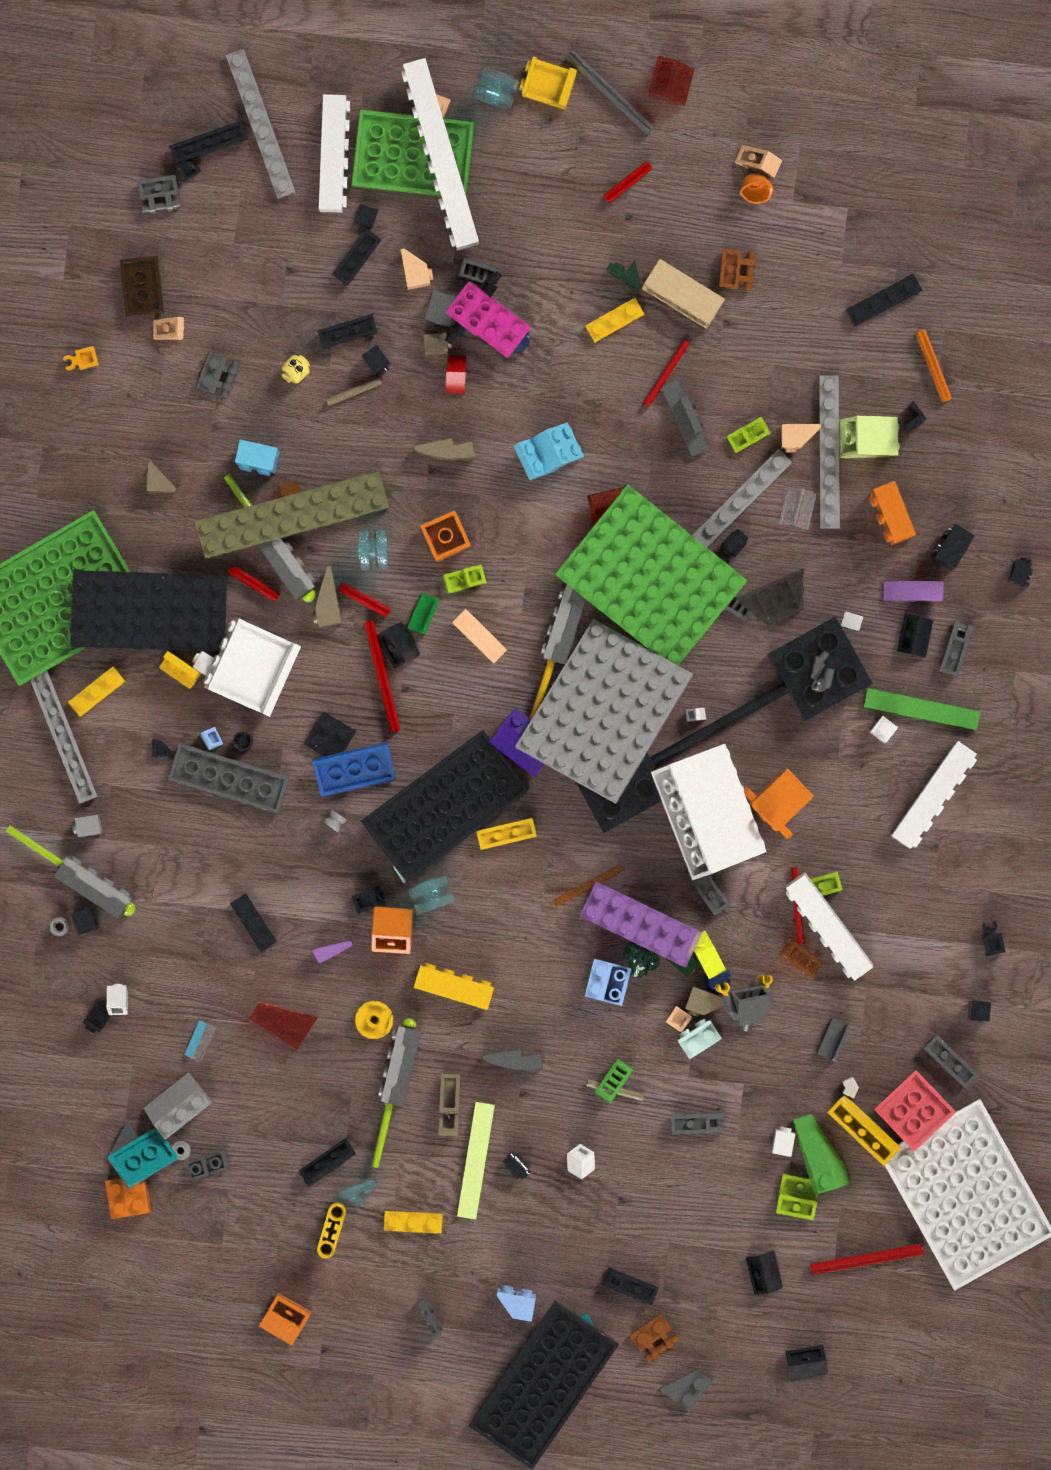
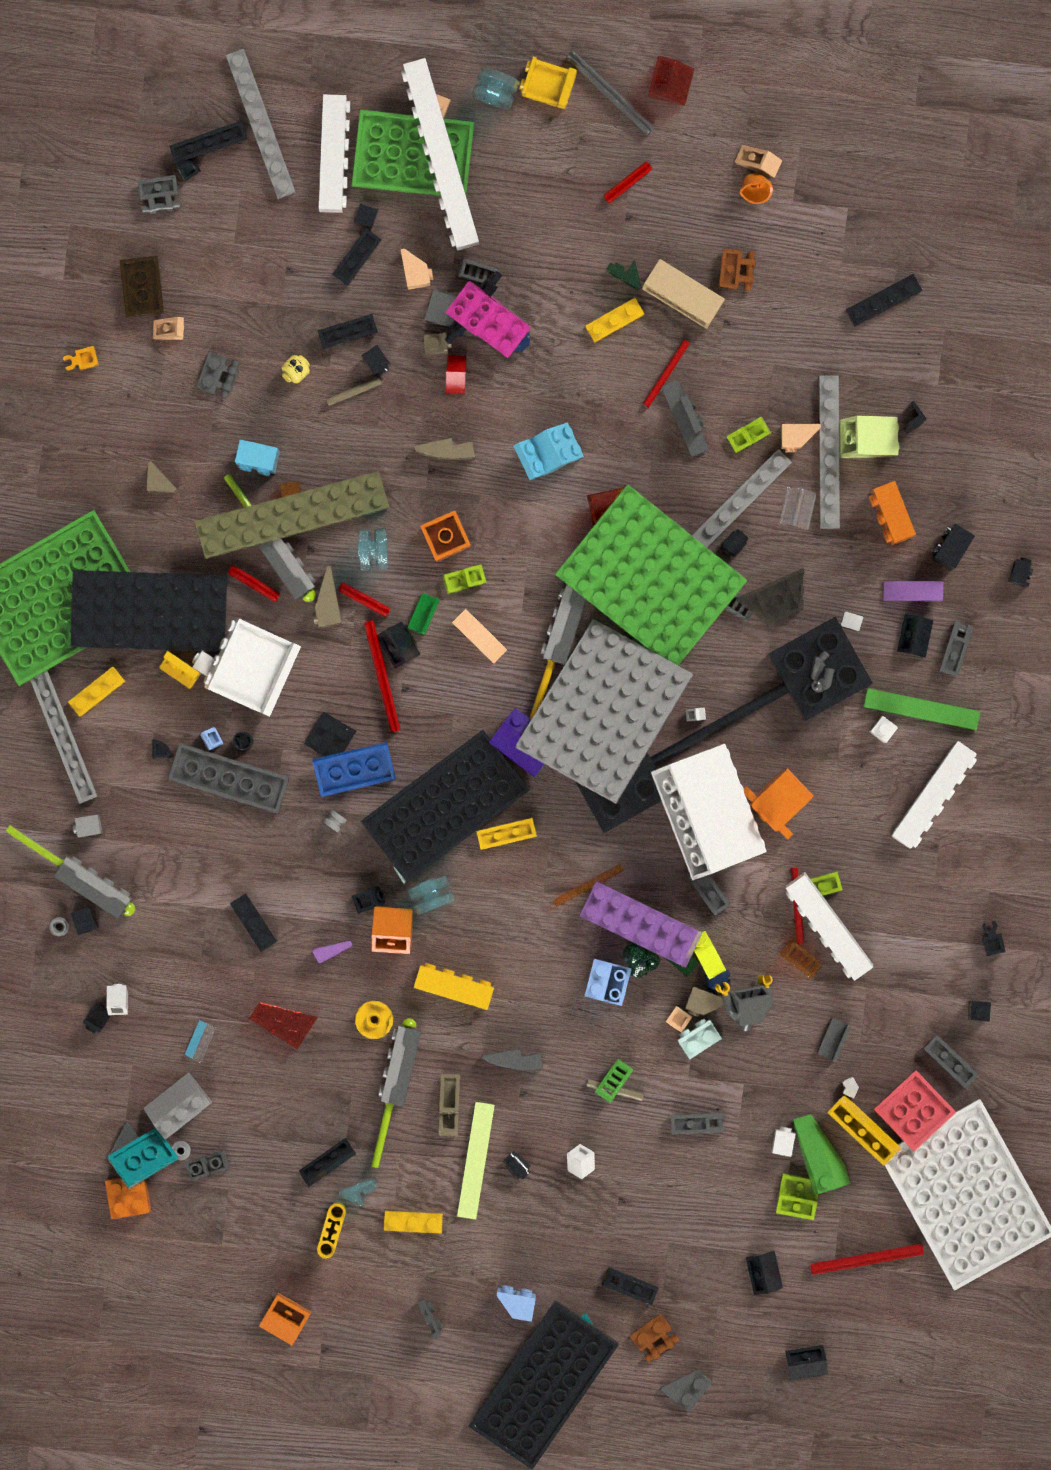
(933, 365): orange axle -> none

